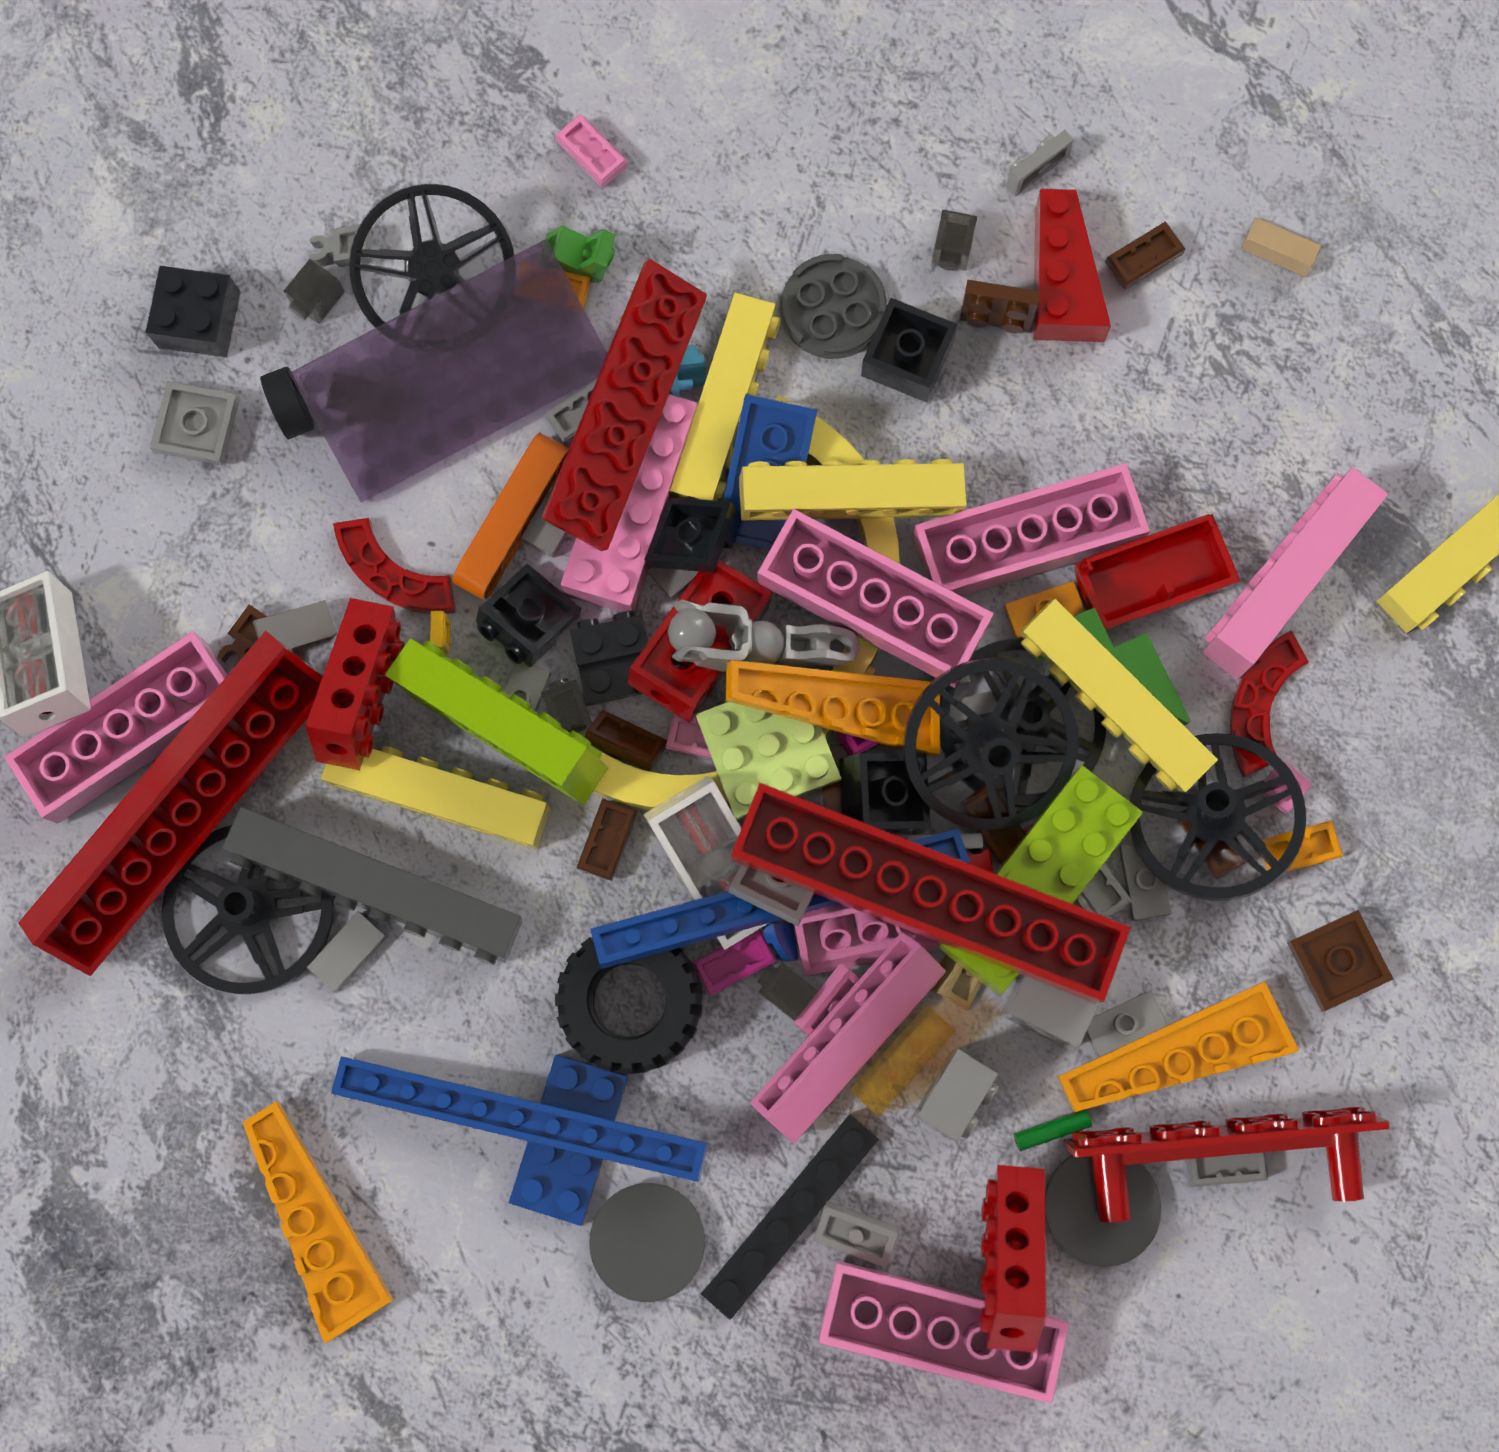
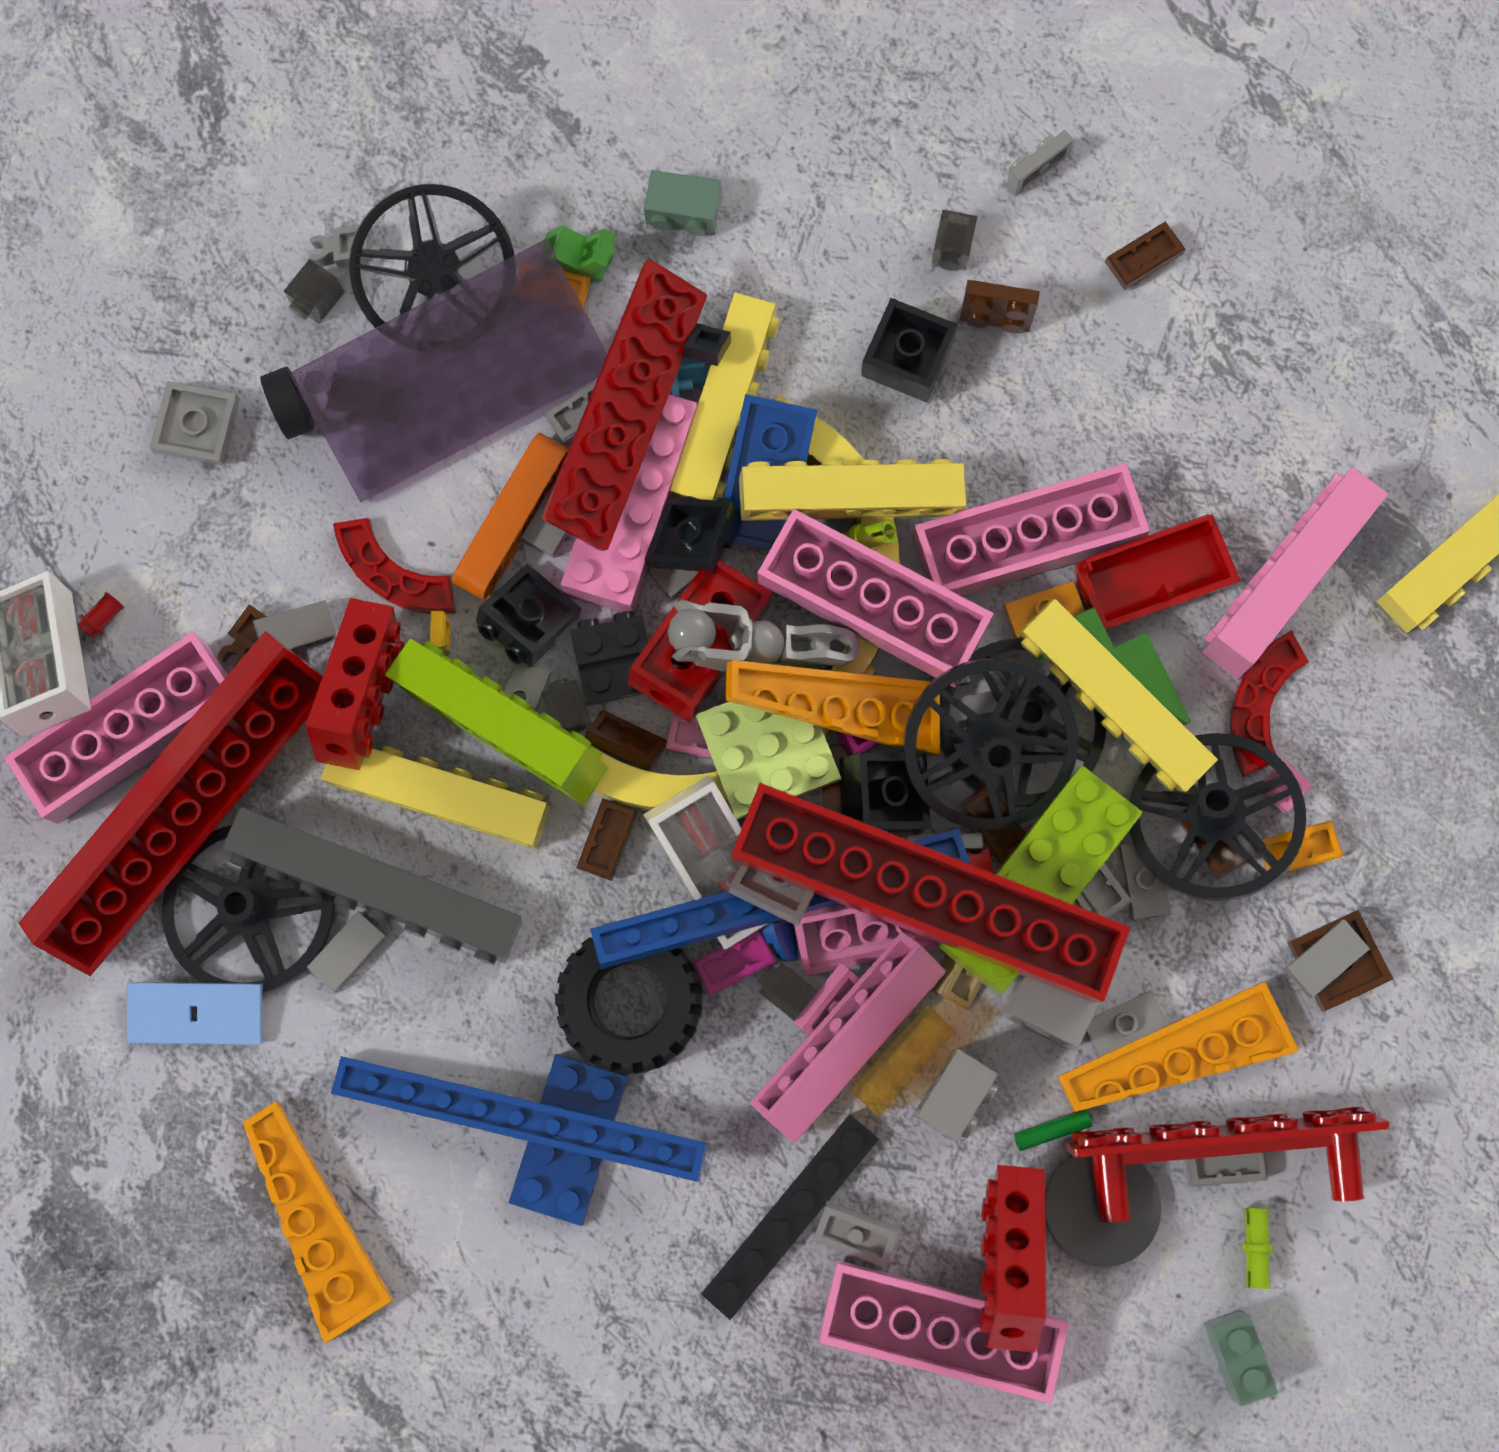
(100, 615): none -> red pin
(193, 311): black brick -> none
(224, 1013): none -> light blue piece
(591, 150): bright pink plate -> none
(647, 1242): dark grey tile -> none
(682, 203): none -> sand green brick
(707, 344): none -> black plate
(832, 306): dark grey tile -> none
(872, 534): none -> lime pin
(1065, 273): red wedge -> none
(1240, 1358): none -> sand green brick
(1257, 1248): none -> lime pin
(1281, 247): tan slope -> none
(1327, 958): none -> light grey tile

